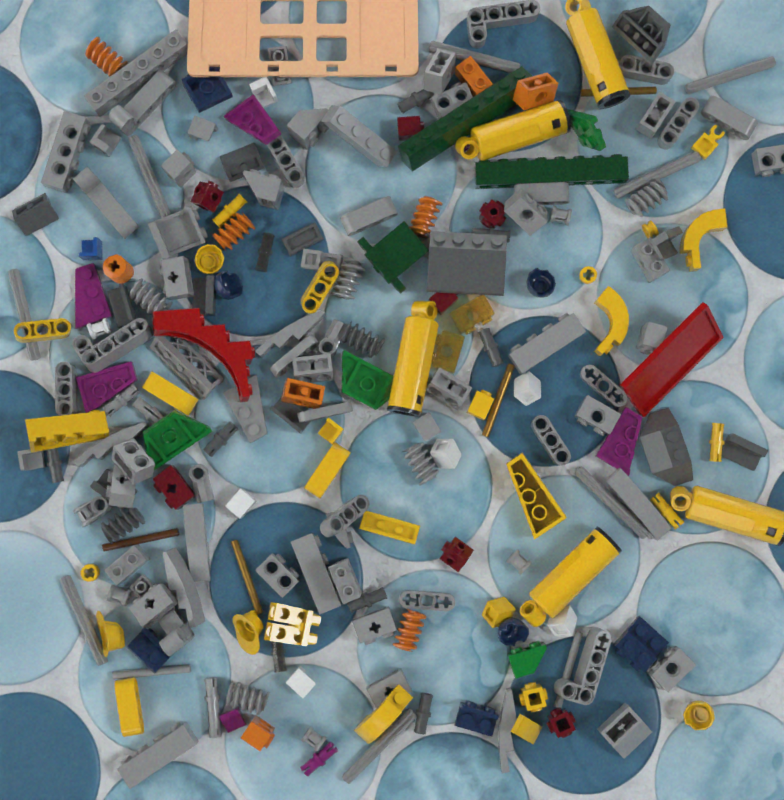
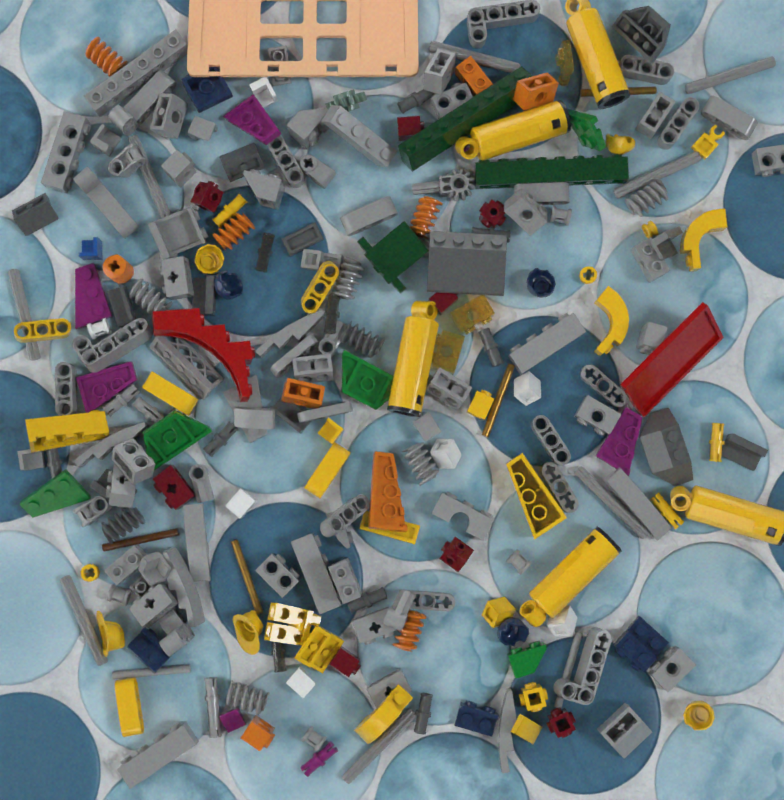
(54, 495): none -> green wing
(129, 159): none -> light grey piece
(154, 568): none -> light grey panel
(168, 116): none -> light grey brick
(254, 418): none -> light grey slope
(319, 172): none -> light grey piece
(319, 649): none -> yellow slope
(332, 314): none -> clear smoke pin
(345, 662): none -> dark red brick
(348, 100): none -> sand green gear
(385, 499): none -> orange wing
(397, 615): none -> light grey piece
(446, 185): none -> light grey gear
(478, 521): none -> light grey arch
(562, 502): none -> light grey beam
(565, 61): none -> clear yellow plate
(619, 144): none -> yellow hair

